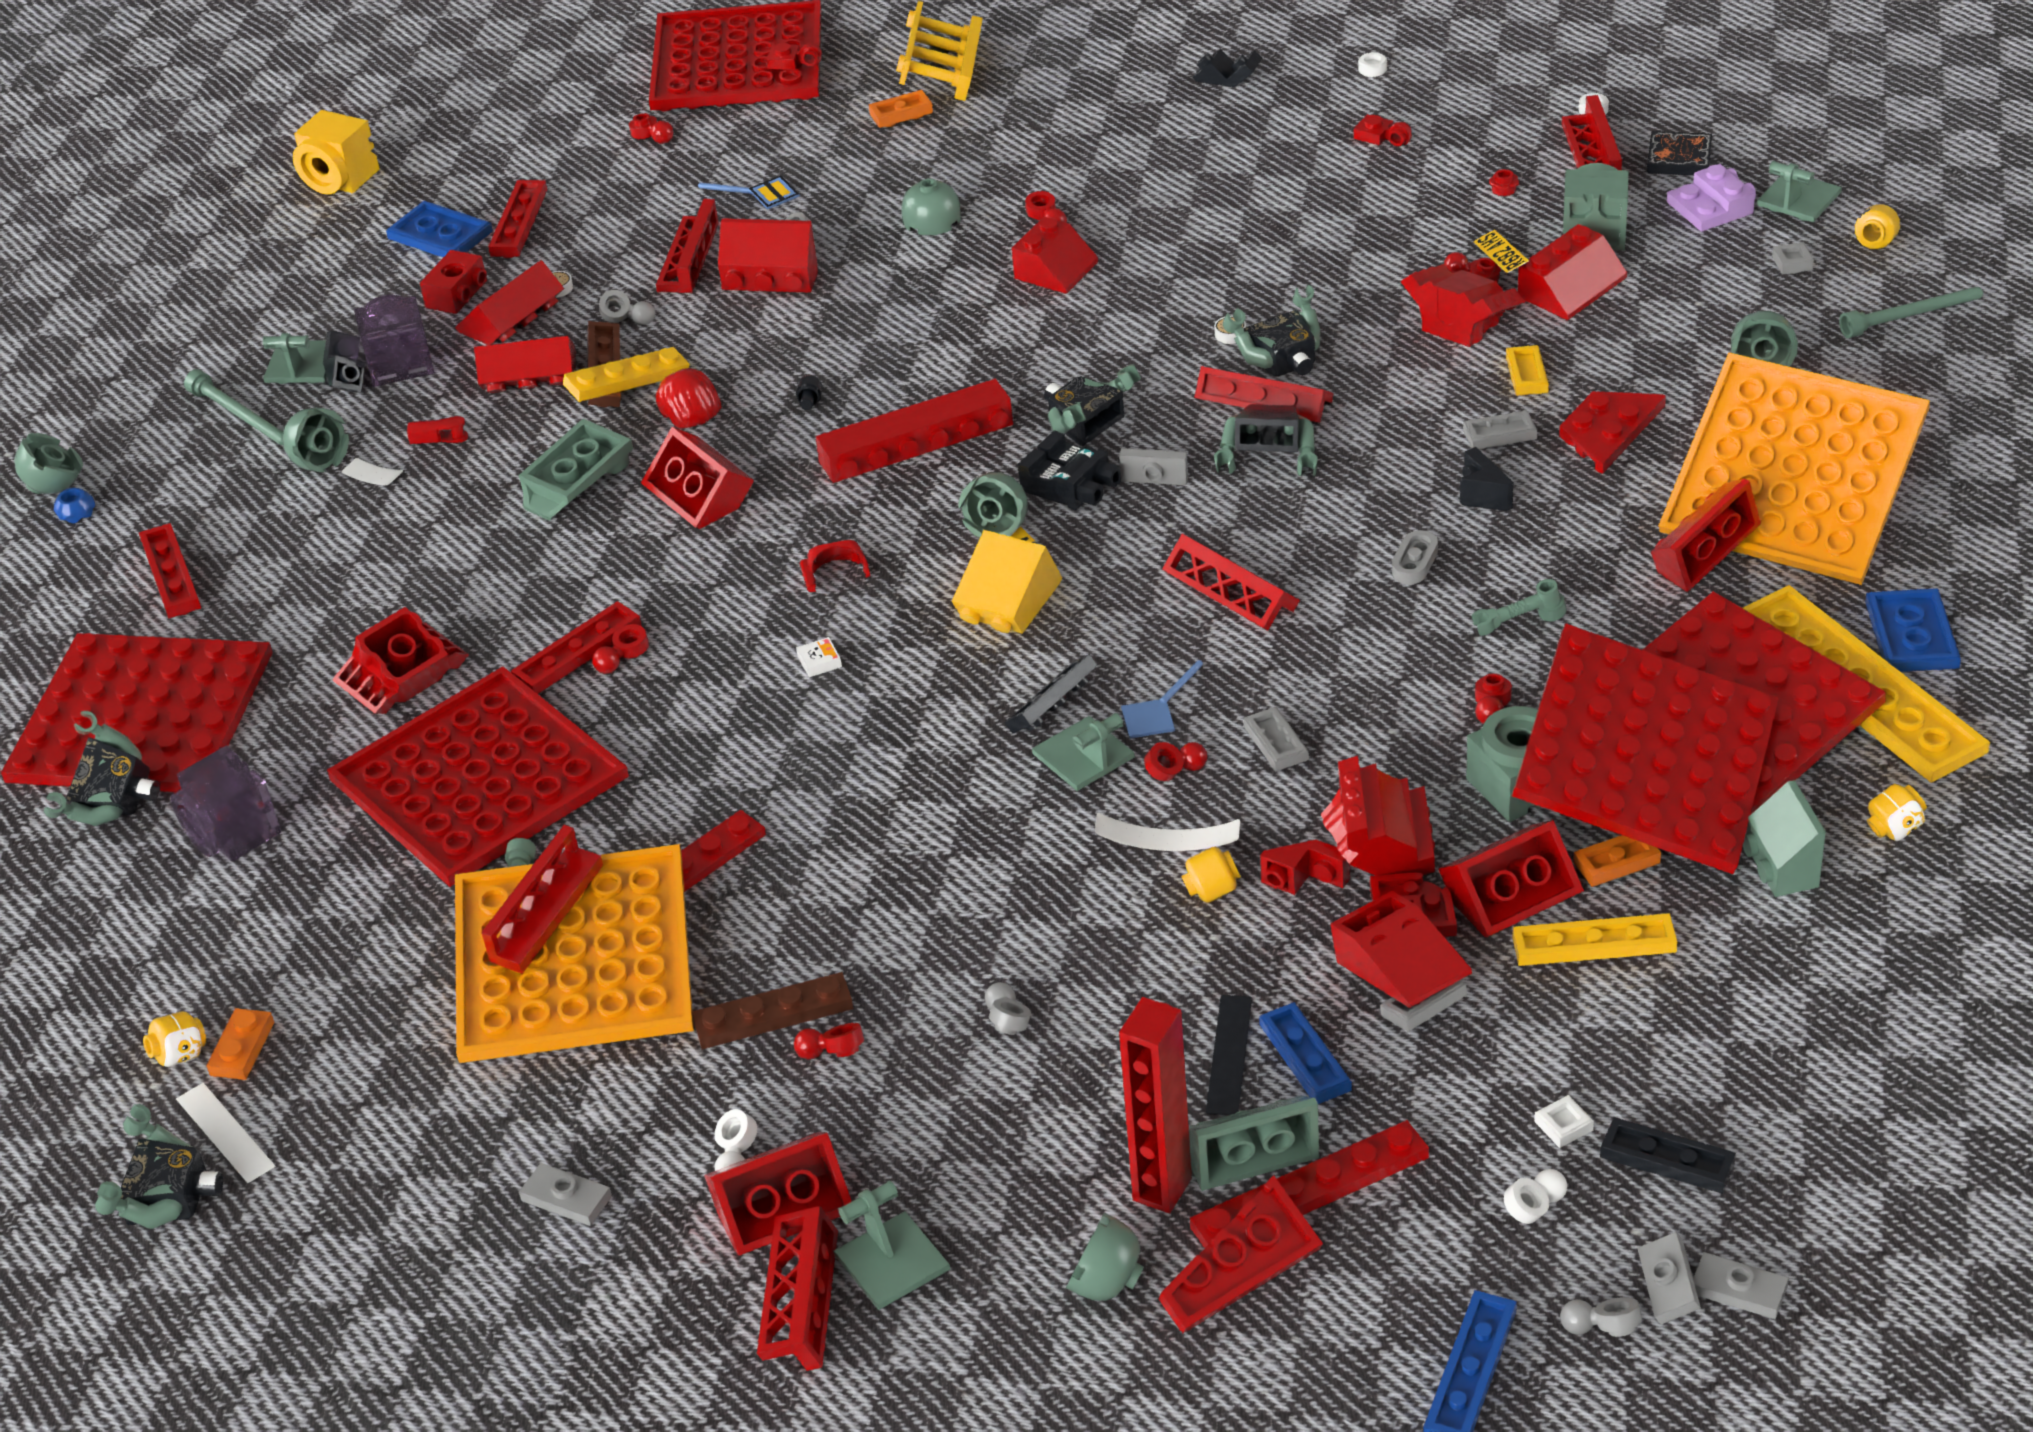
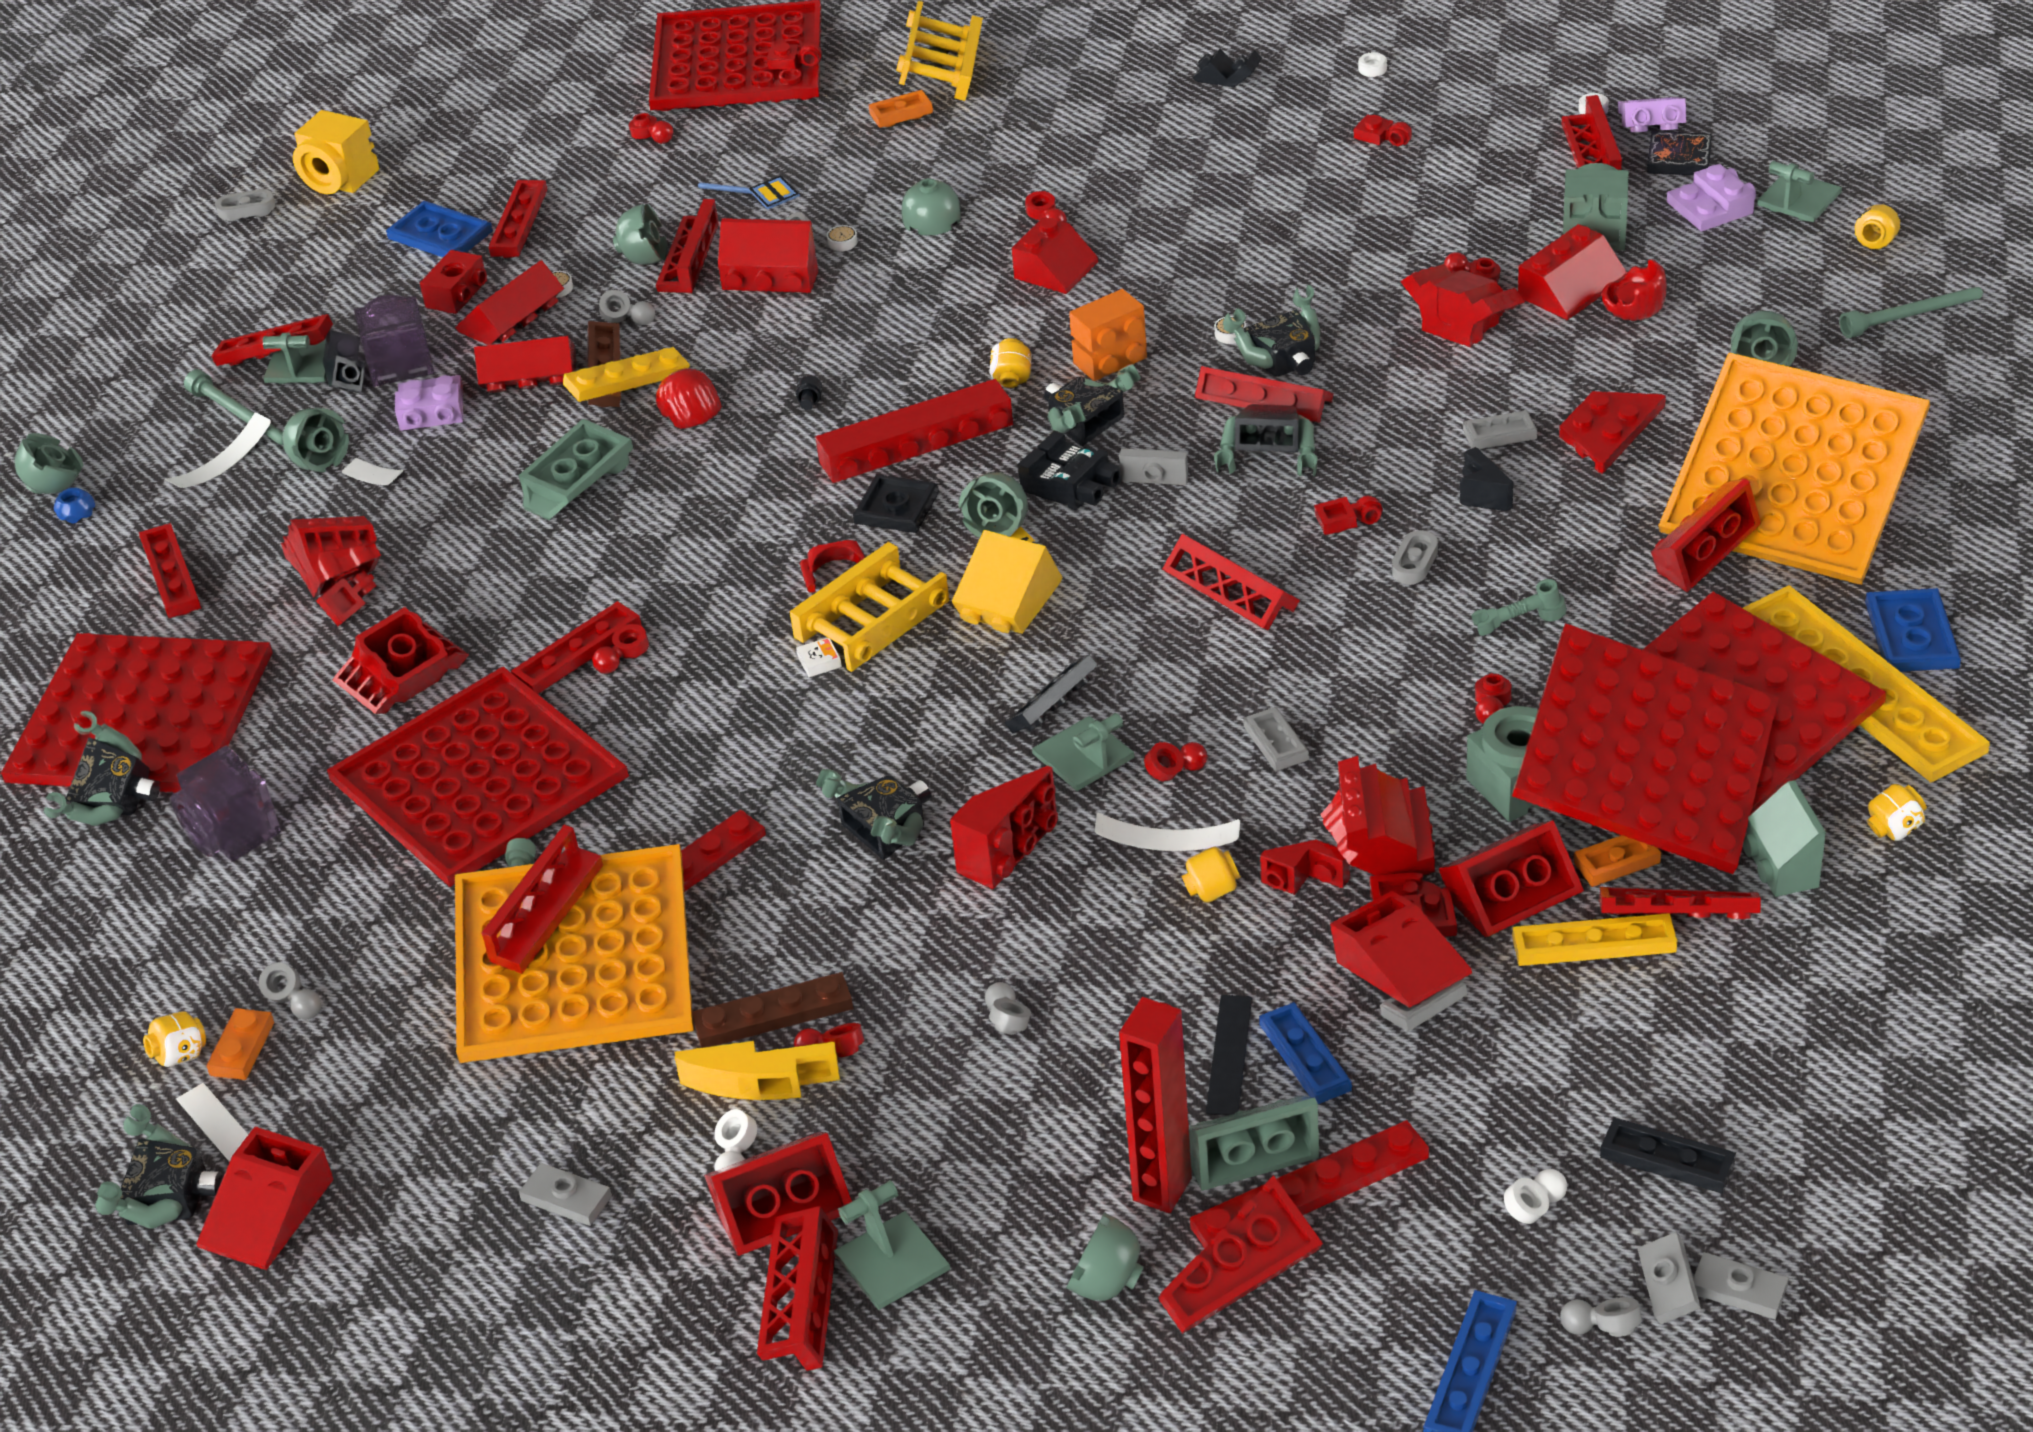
(227, 458): none -> white sticker
(245, 204): none -> light grey plate
(251, 345): none -> red plate
(264, 1197): none -> red slope
(303, 1003): none -> light grey plate
(330, 550): none -> red slope
(345, 597): none -> red plate
(429, 402): none -> lavender plate
(432, 431): red bar -> none
(639, 236): none -> sand green cylinder
(696, 479): red slope -> none
(767, 1075): none -> yellow slope
(842, 238): none -> tile
(853, 587): none -> yellow fence
(878, 812): none -> torso
(896, 503): none -> black tile
(1003, 826): none -> red slope
(1010, 363): none -> yellow head
(1108, 334): none -> orange piece
(1154, 716): medium blue piece -> none
(1341, 515): none -> red plate
(1500, 251): yellow sticker -> none
(1504, 182): red plate -> none
(1527, 370): yellow tile -> none
(1564, 1121): white tile -> none
(1638, 293): none -> red piece
(1659, 111): none -> lavender plate
(1693, 902): none -> red wing
(1792, 258): light grey plate -> none

